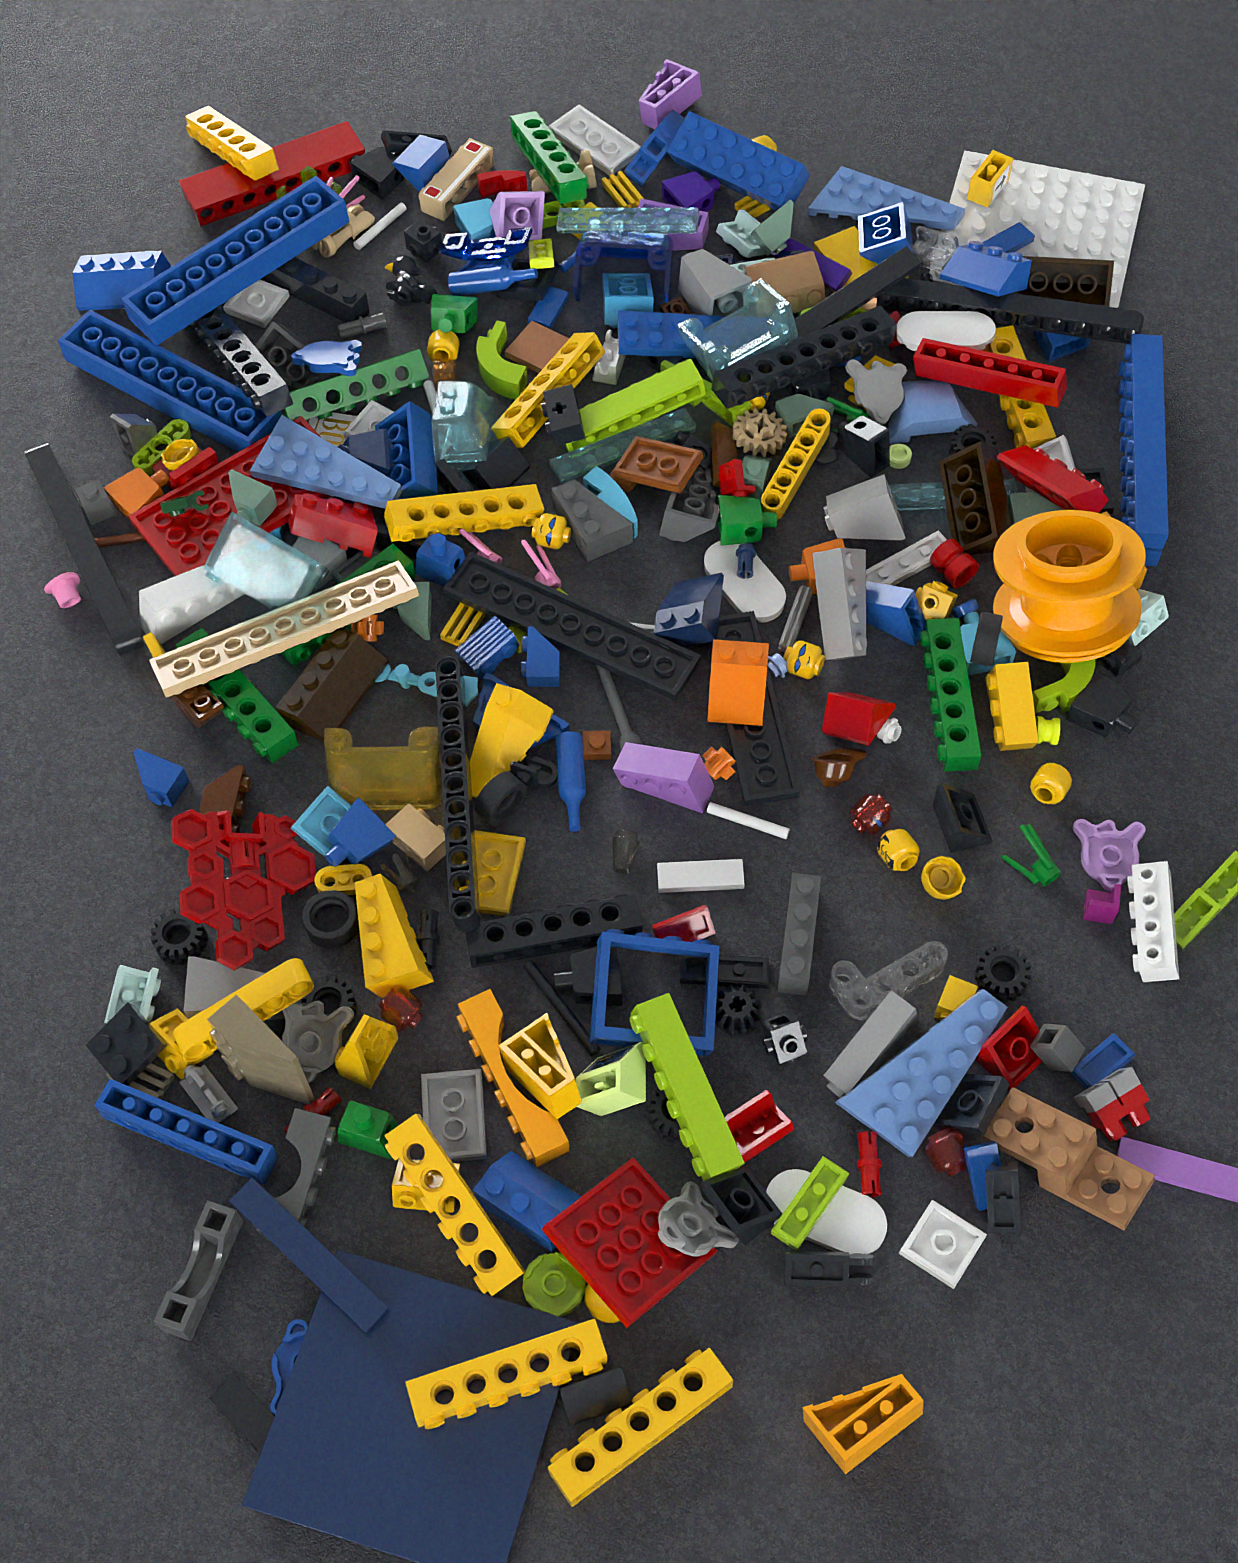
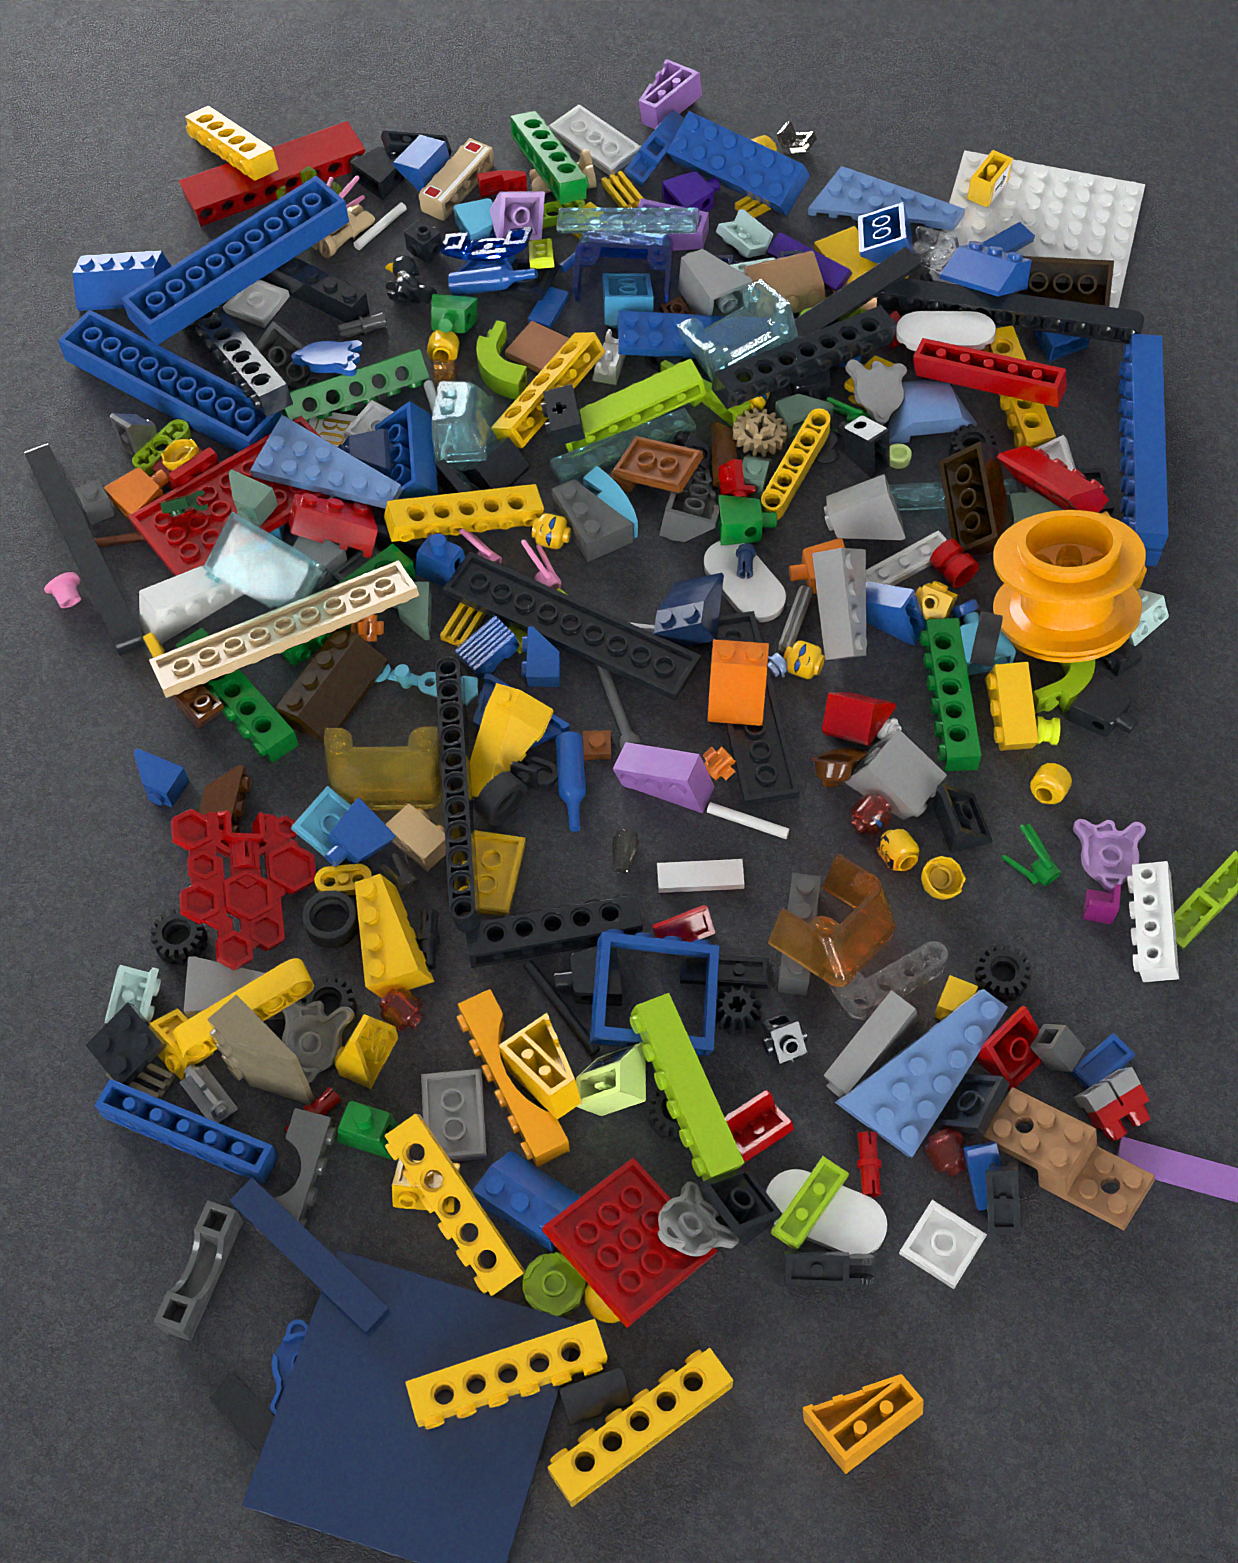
(775, 230): sand green slope -> none
(793, 141): none -> clear smoke bracket
(835, 949): none -> clear orange windscreen
(898, 774): none -> light grey slope

